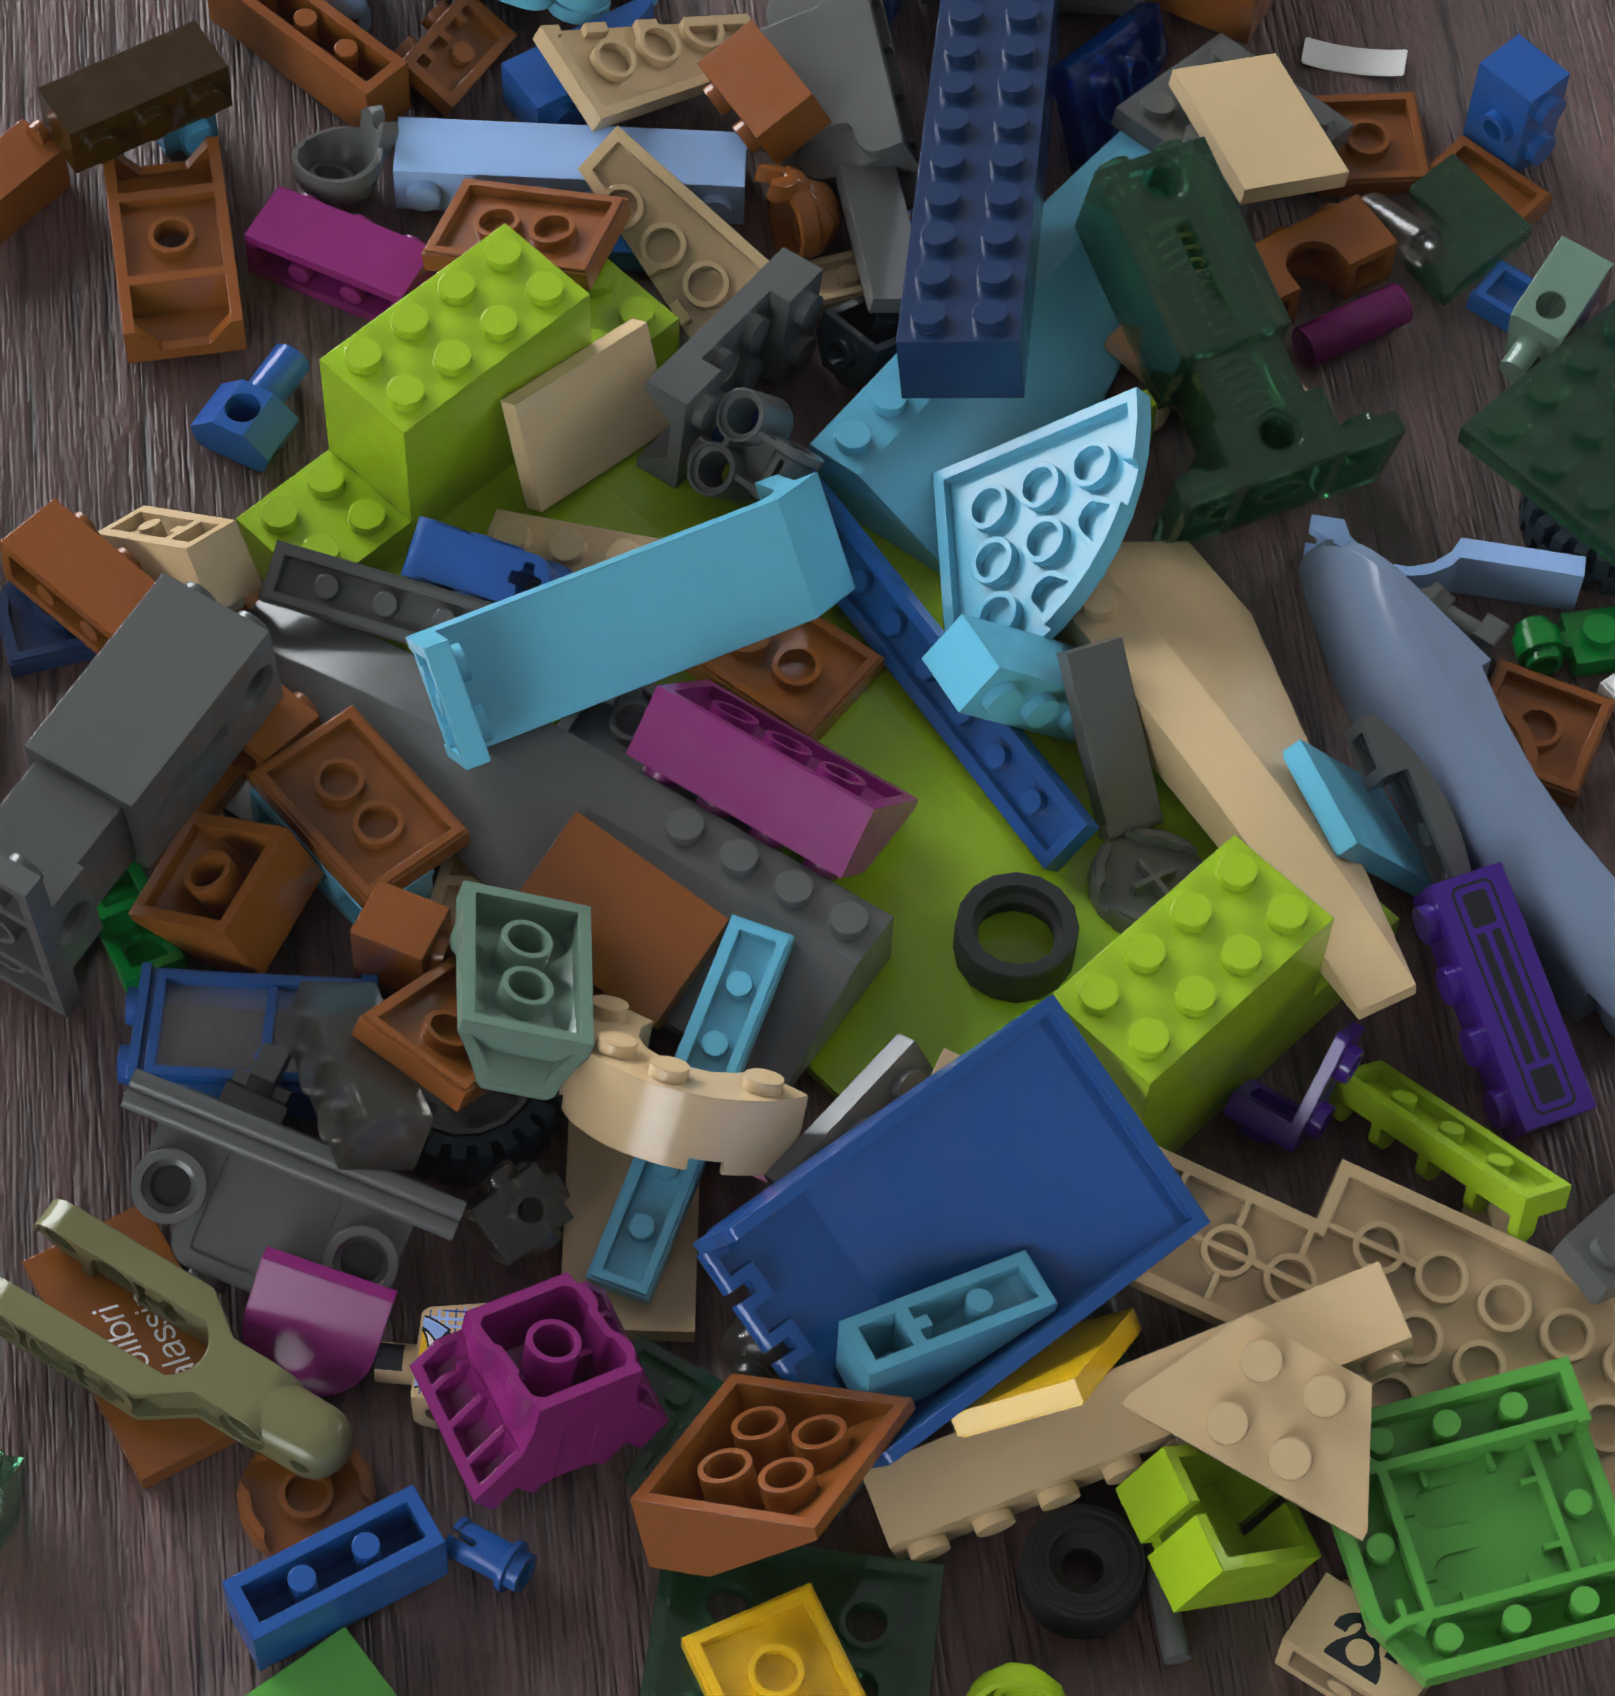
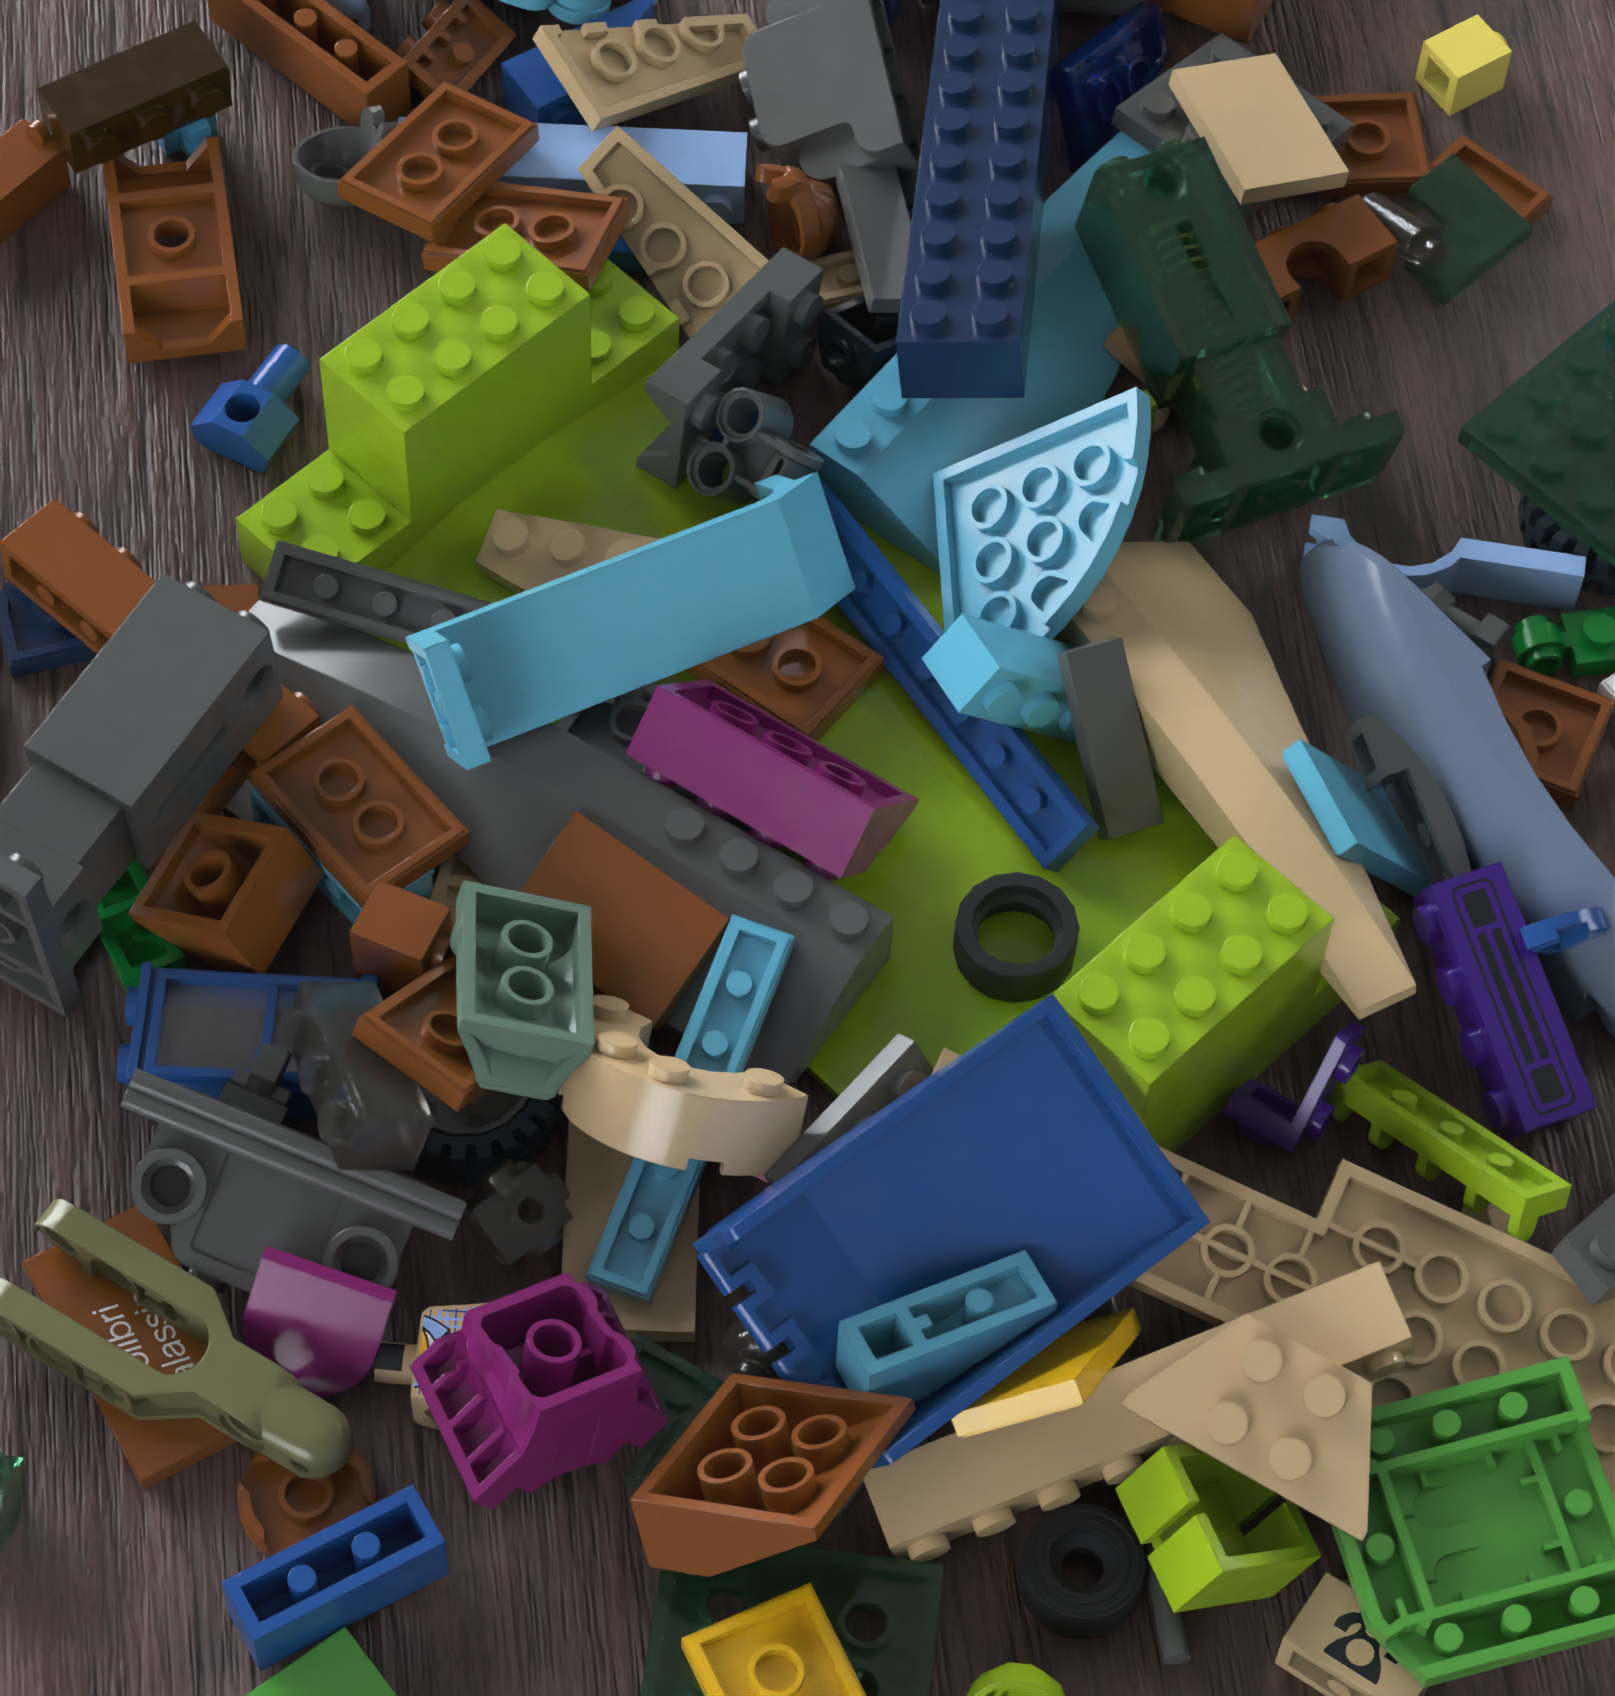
(189, 549): tan slope -> none
(333, 254): magenta brick -> none
(438, 161): none -> dark orange tile
(474, 563): blue piece -> none
(492, 1556): blue pin -> none
(583, 415): tan tile -> none
(763, 92): dark orange brick -> none
(1137, 873): dark grey tile -> none
(1352, 326): magenta piece -> none
(1353, 59): white sticker -> none
(1463, 64): none -> light yellow brick
(1498, 294): blue tile -> none
(1517, 104): blue brick -> none
(1555, 305): sand green torso -> none
(1563, 932): none -> blue tile

